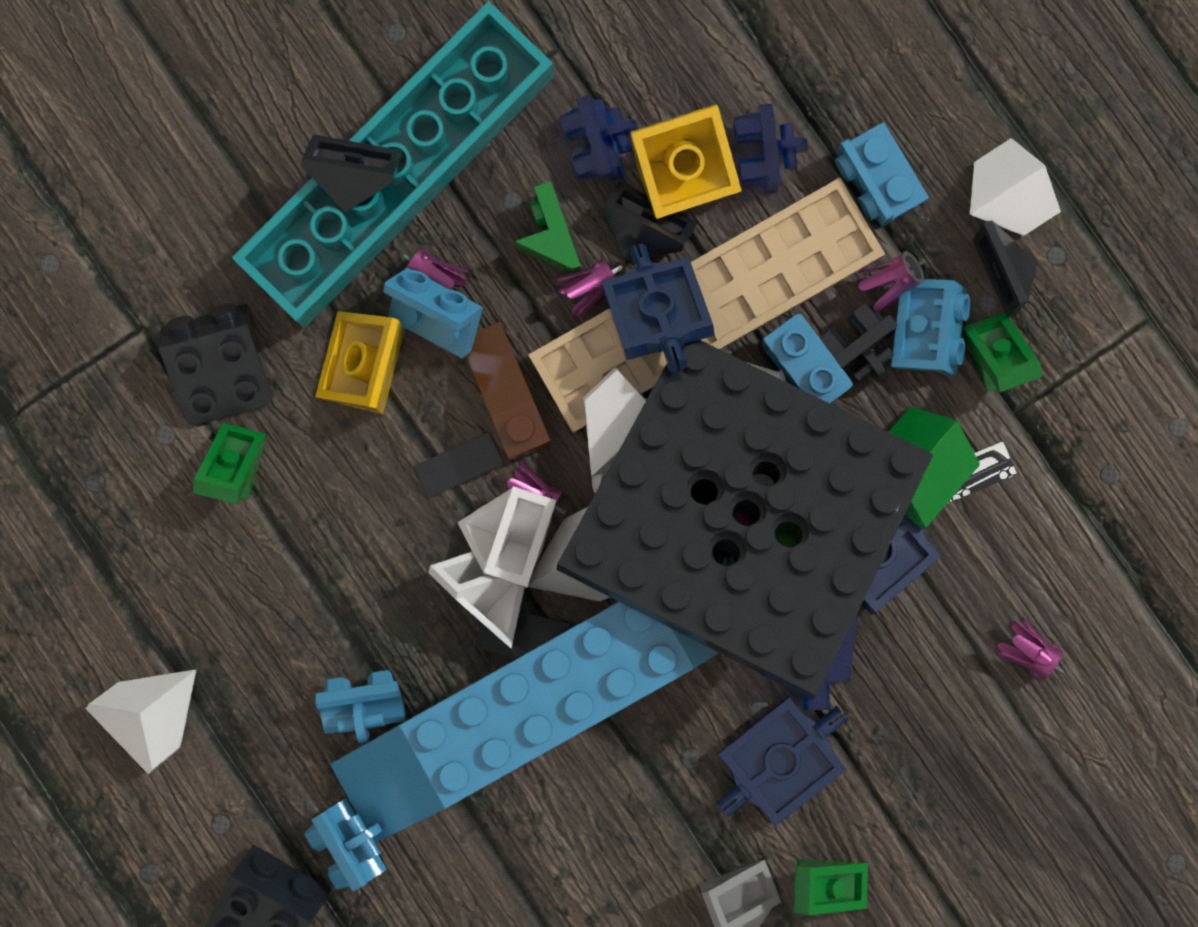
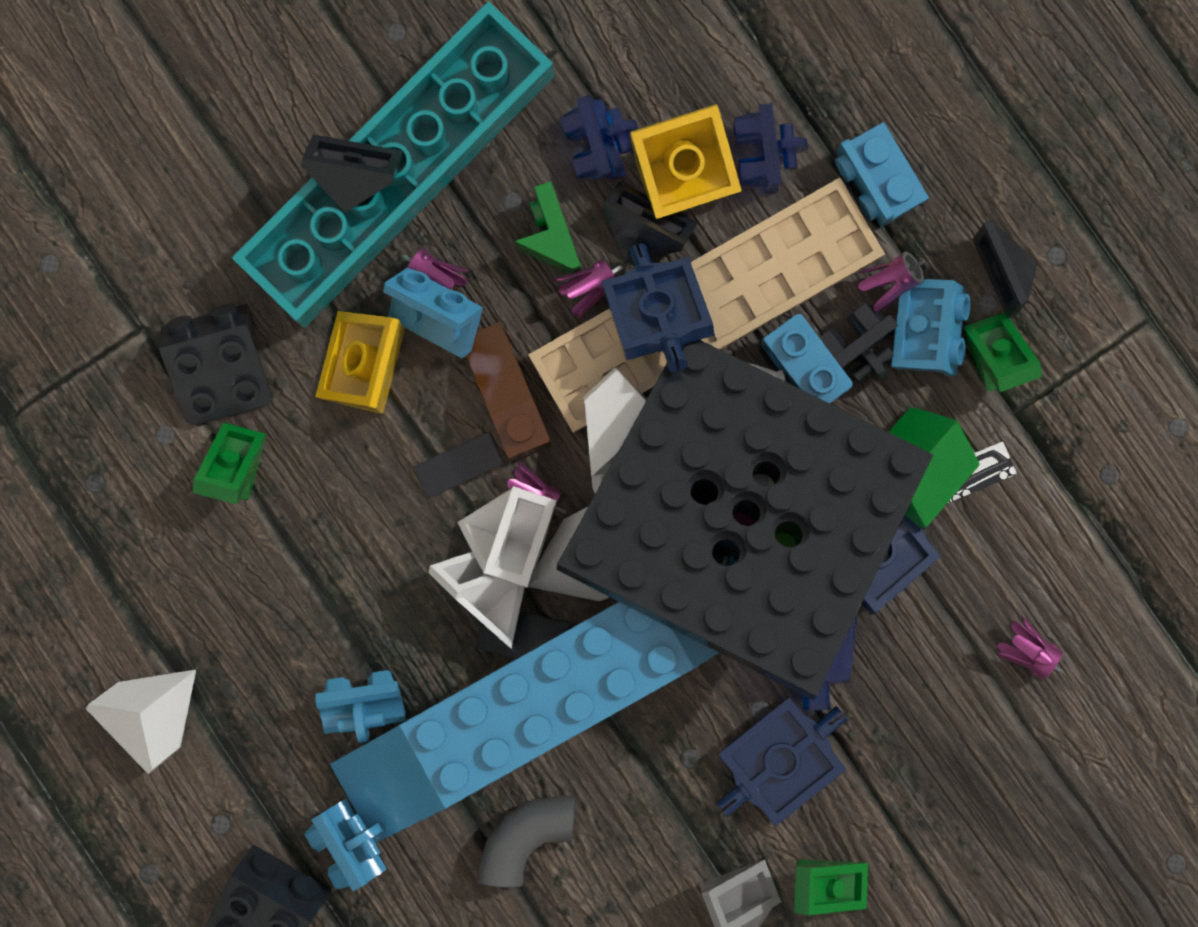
(520, 834): none -> dark grey cylinder
(1012, 189): white slope -> none

